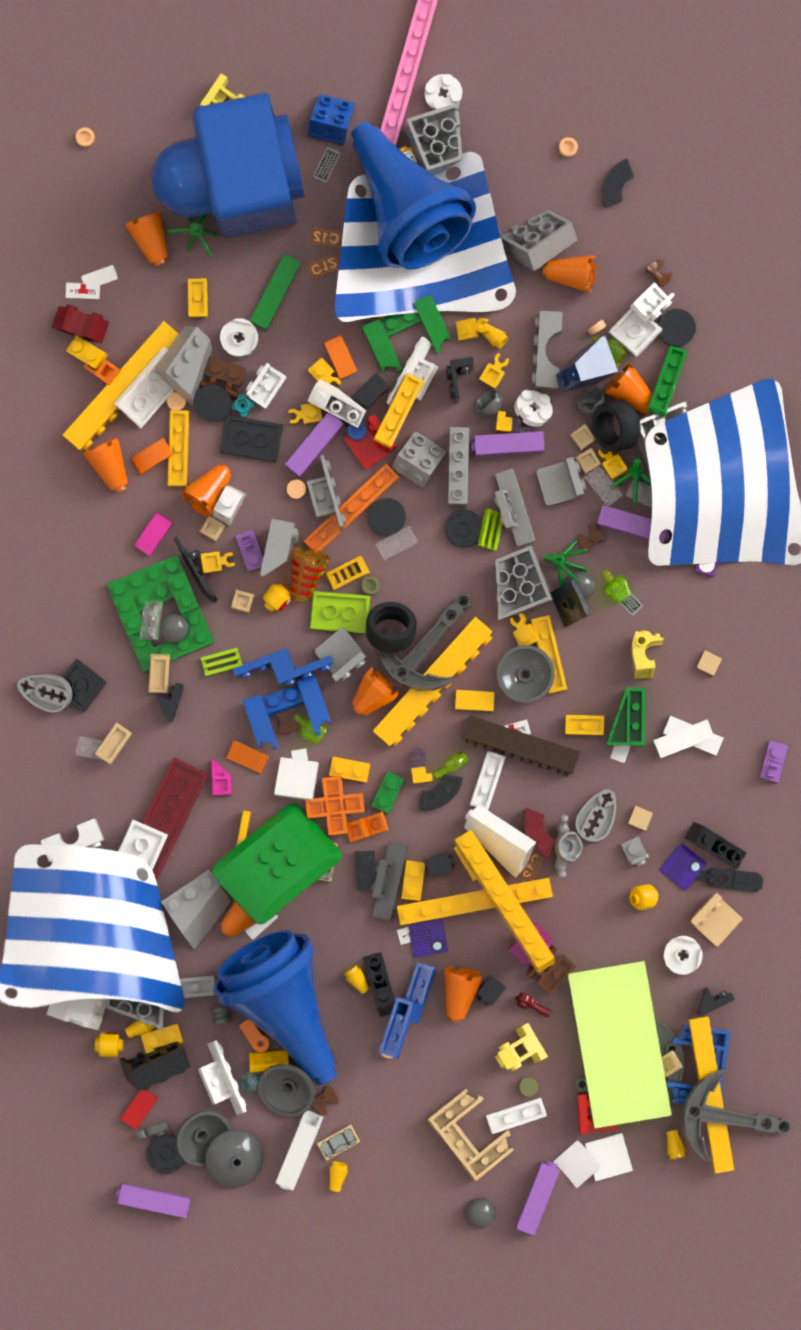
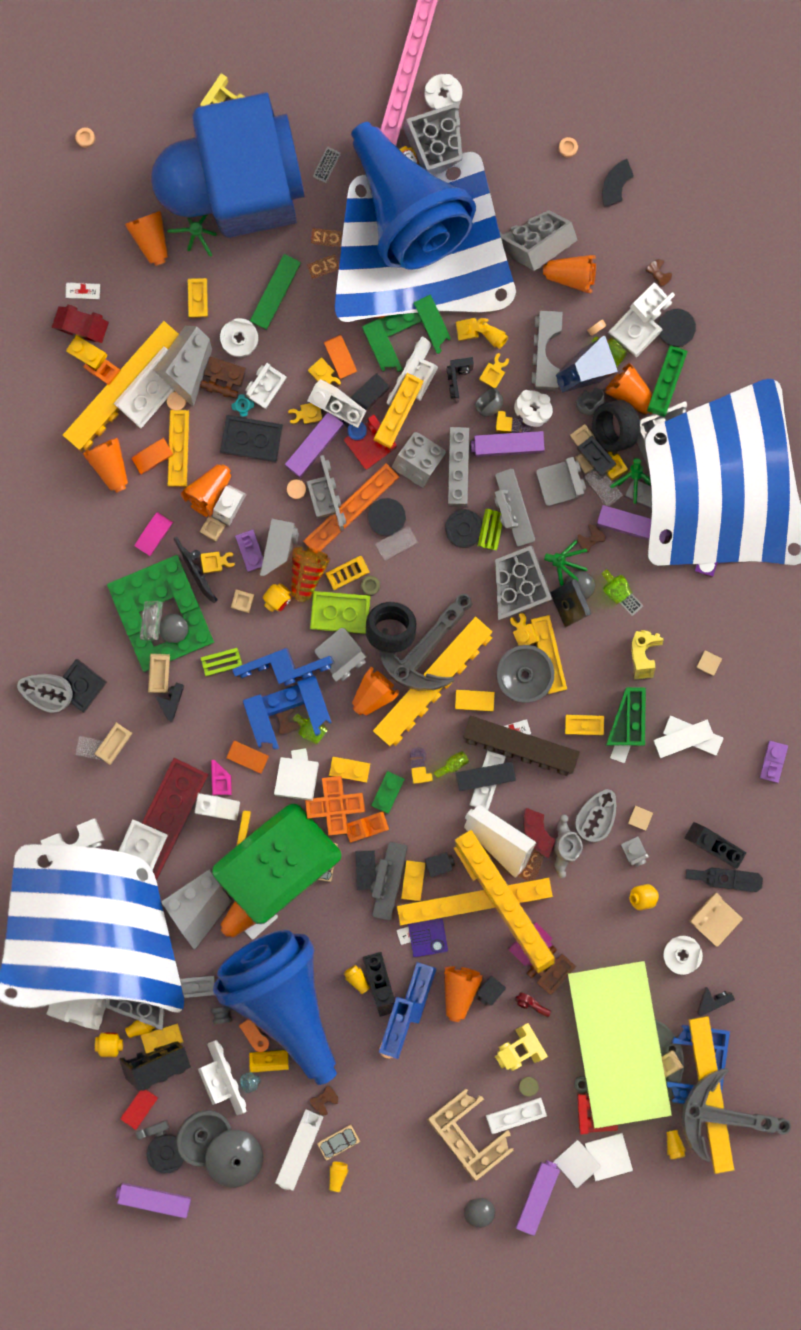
(100, 276): white sticker -> none
(212, 402): black tile -> none
(217, 807): none -> white slope
(285, 1098): dark grey dish -> none
(331, 119): blue bracket -> none
(441, 794): black tile -> none
(485, 776): none -> black tile
(596, 456): none -> black plate
(683, 866): dark purple sticker -> none

